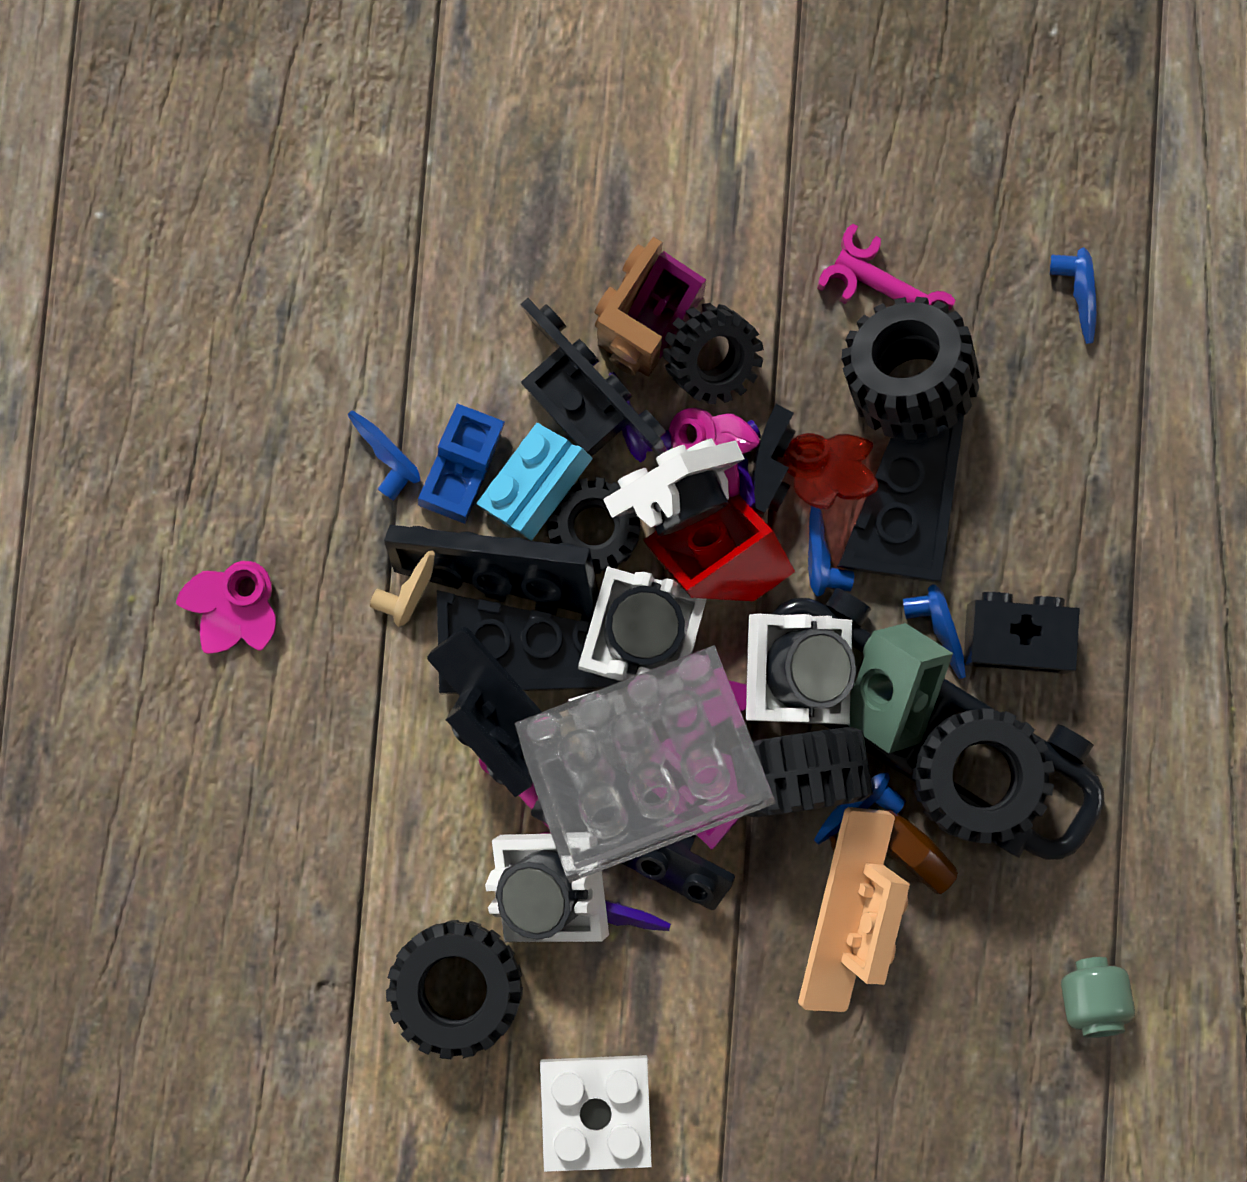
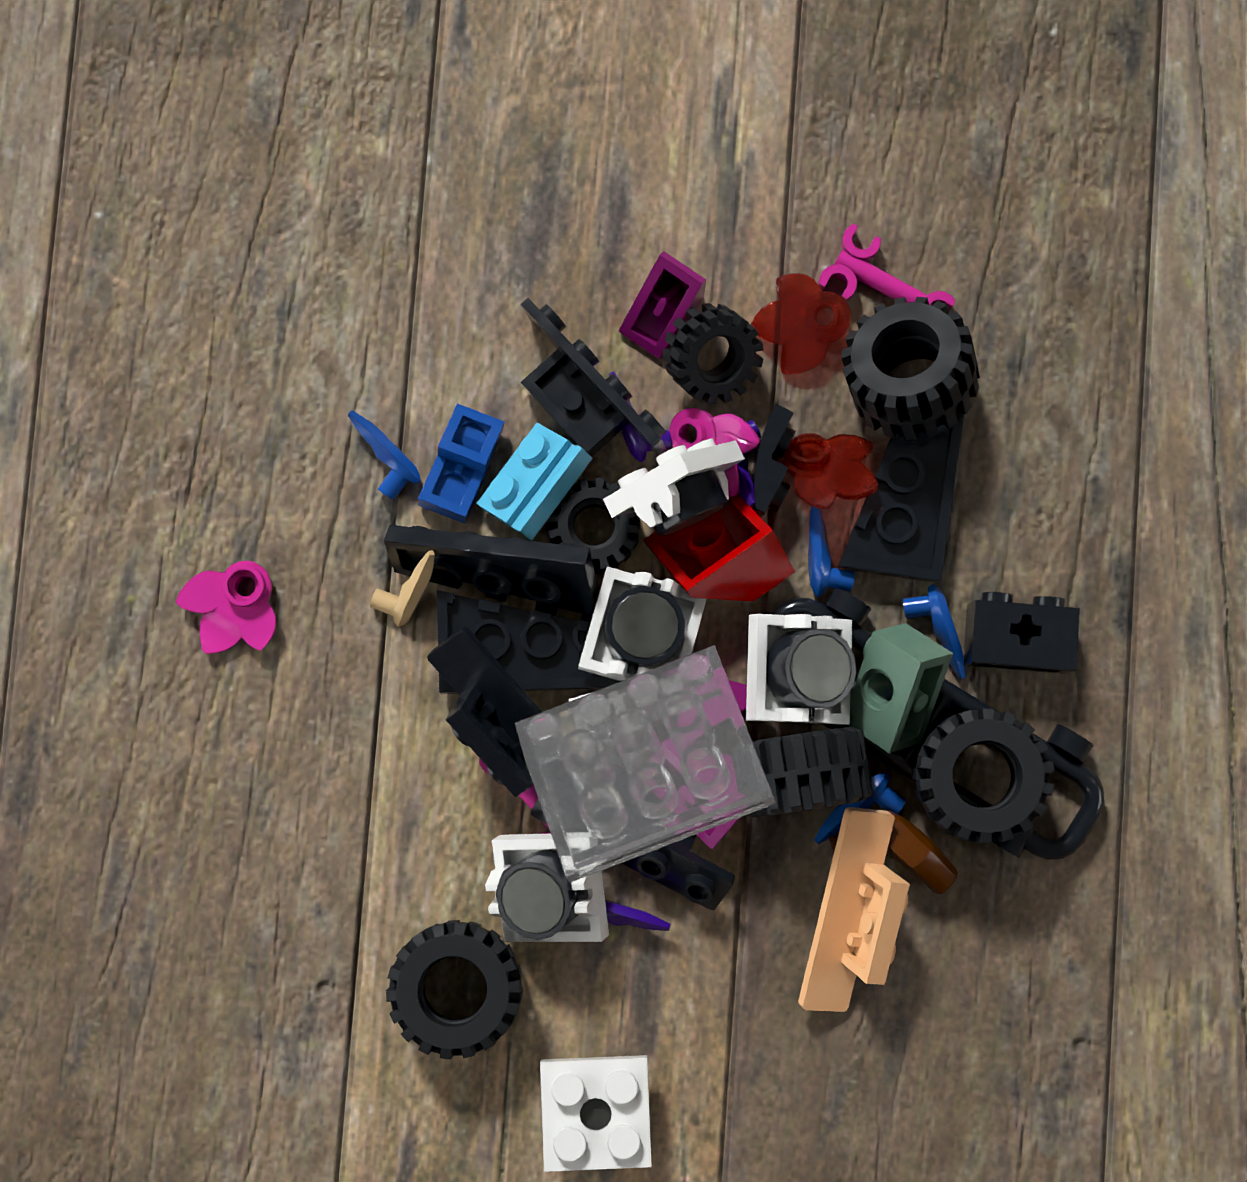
(629, 342): medium nougat bracket -> none
(795, 324): none -> clear red plate
(1084, 287): blue bar -> none
(1098, 998): sand green head -> none

